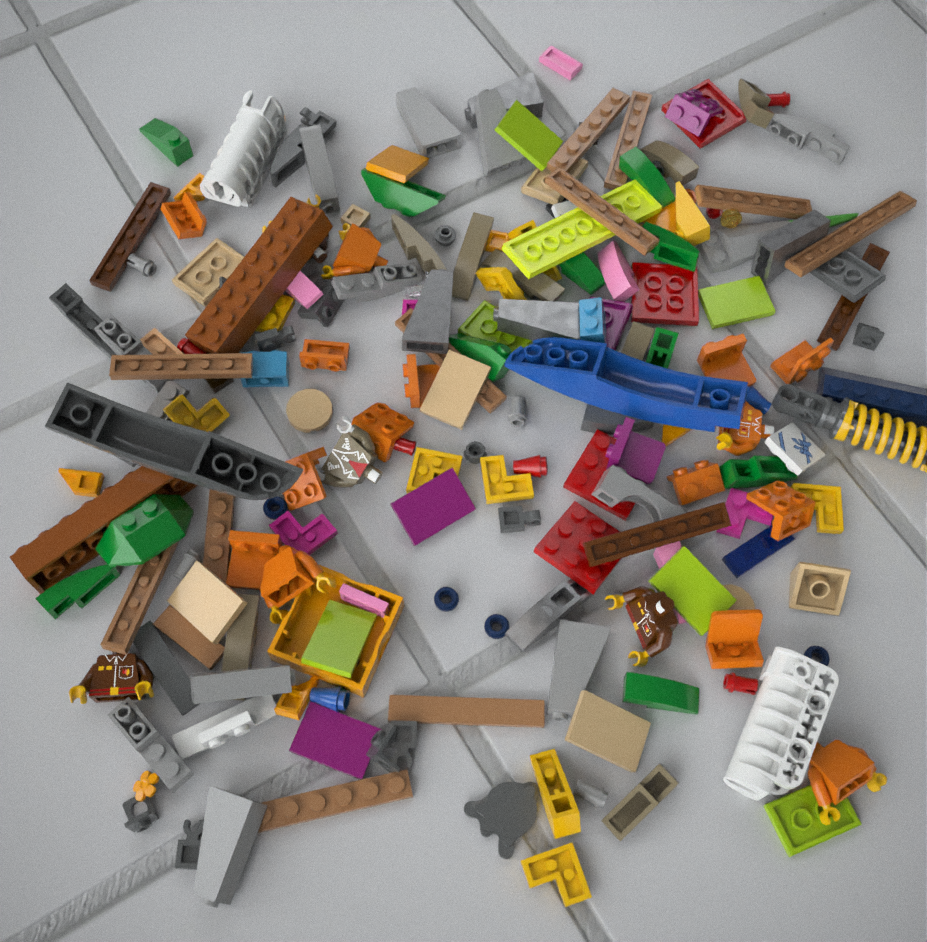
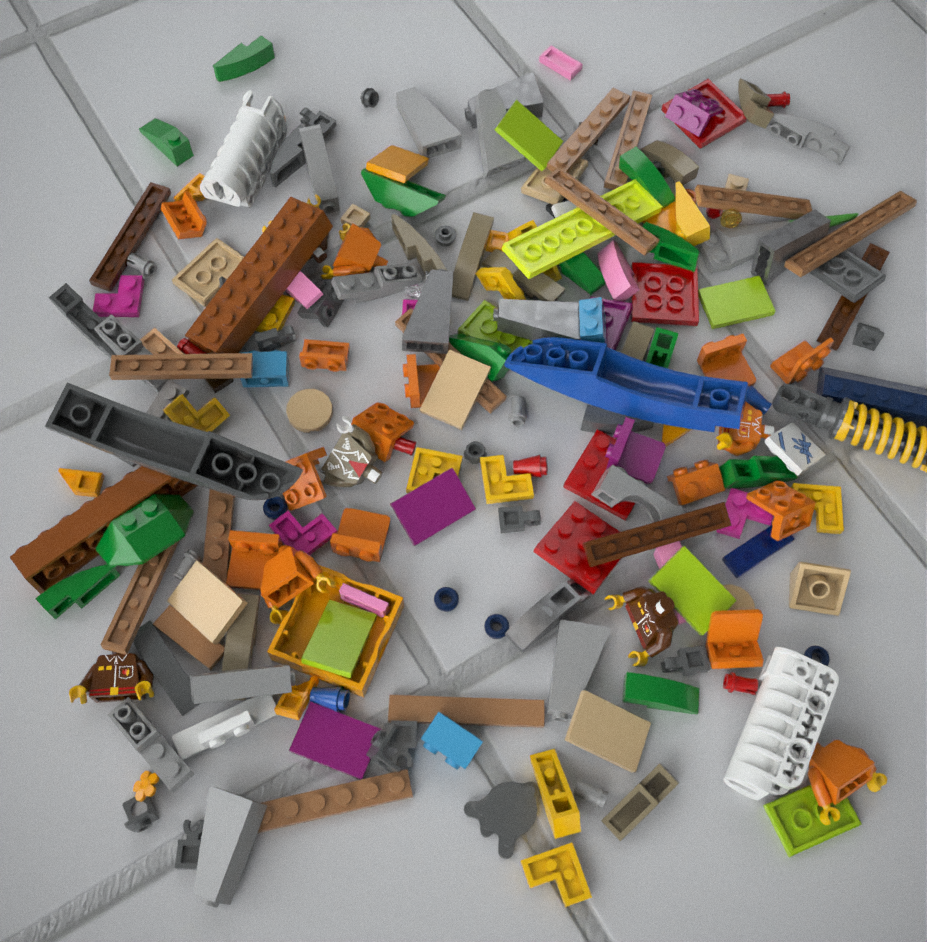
(125, 303): none -> dark pink plate
(244, 59): none -> green slope
(361, 535): none -> orange bracket
(369, 97): none -> dark grey plate
(451, 740): none -> dark azure brick
(689, 660): none -> dark grey plate
(736, 182): none -> tan plate

